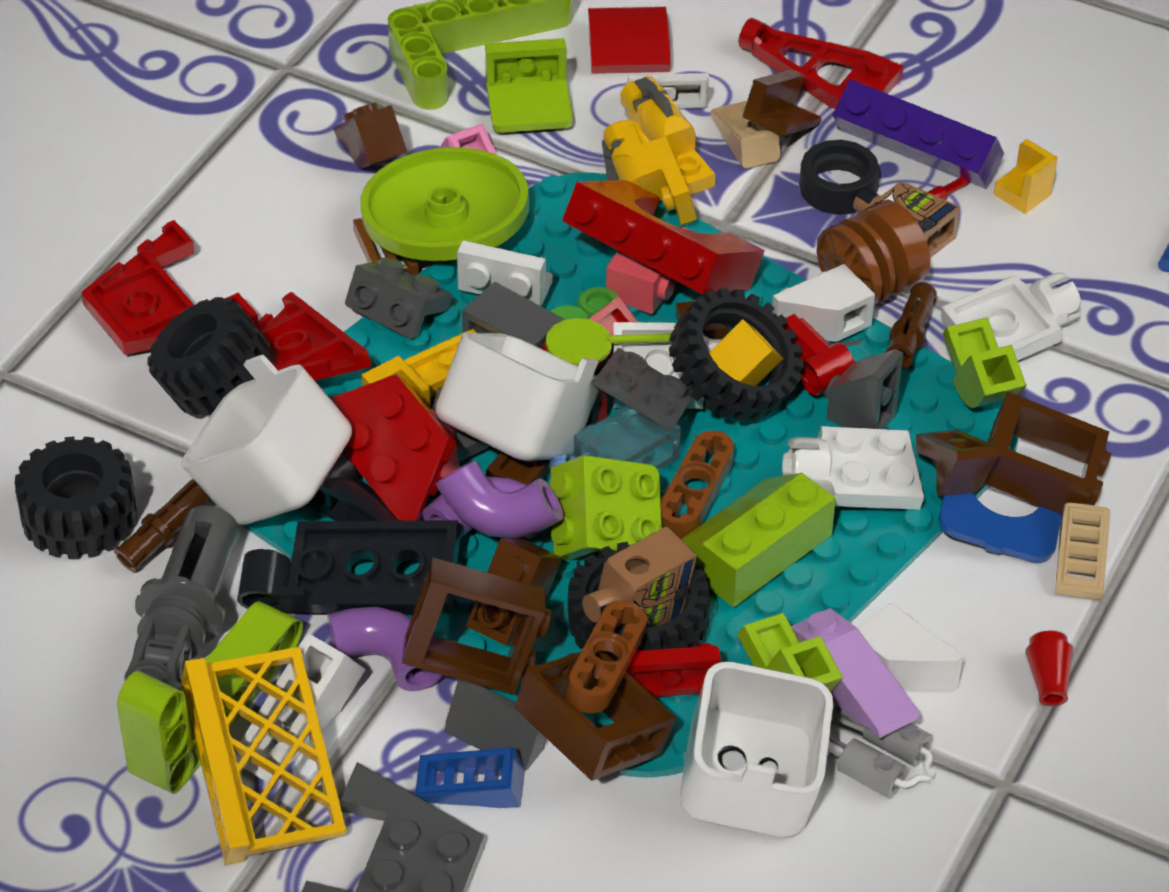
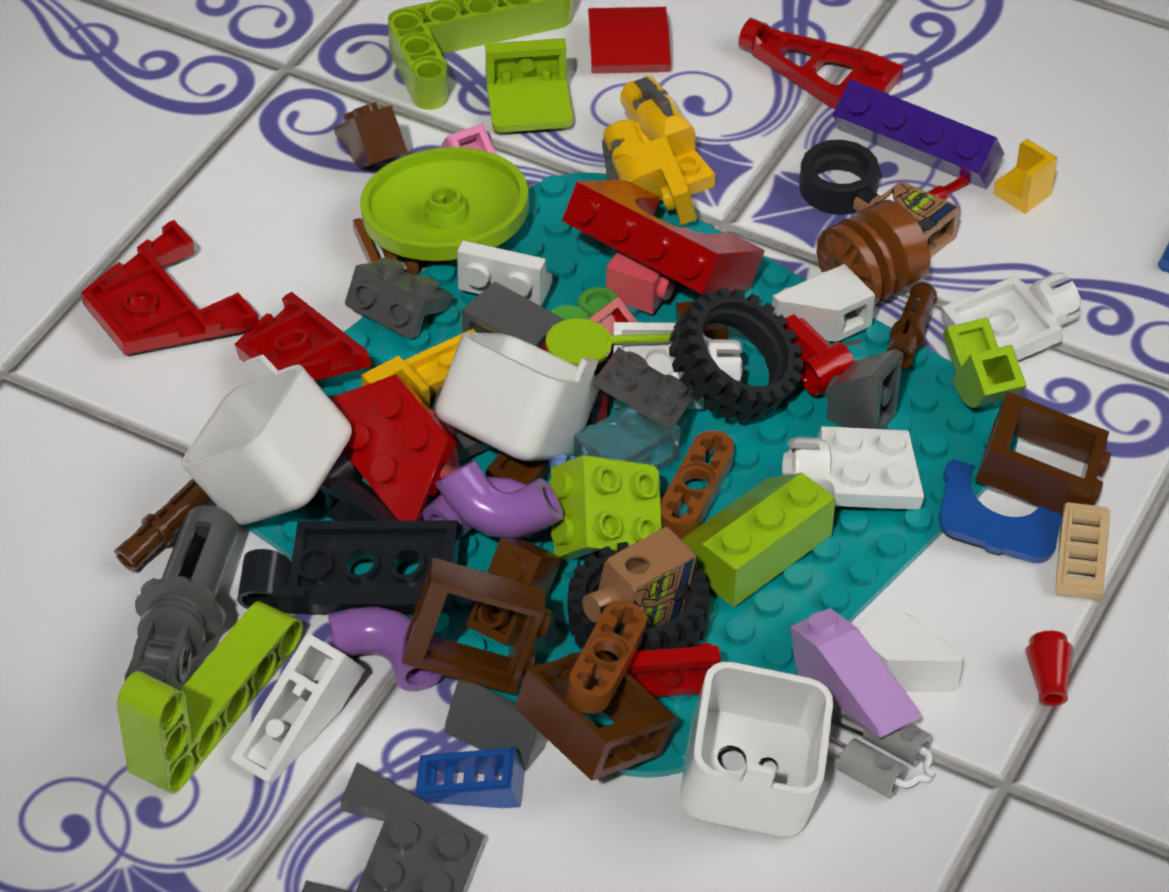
(76, 497): black tyre -> none
(204, 354): black tyre -> none
(219, 762): yellow fence -> none
(683, 89): white slope -> none
(745, 354): yellow panel -> none
(747, 140): tan slope -> none
(774, 104): reddish brown panel -> none
(775, 647): lime brick -> none
(959, 460): reddish brown slope -> none

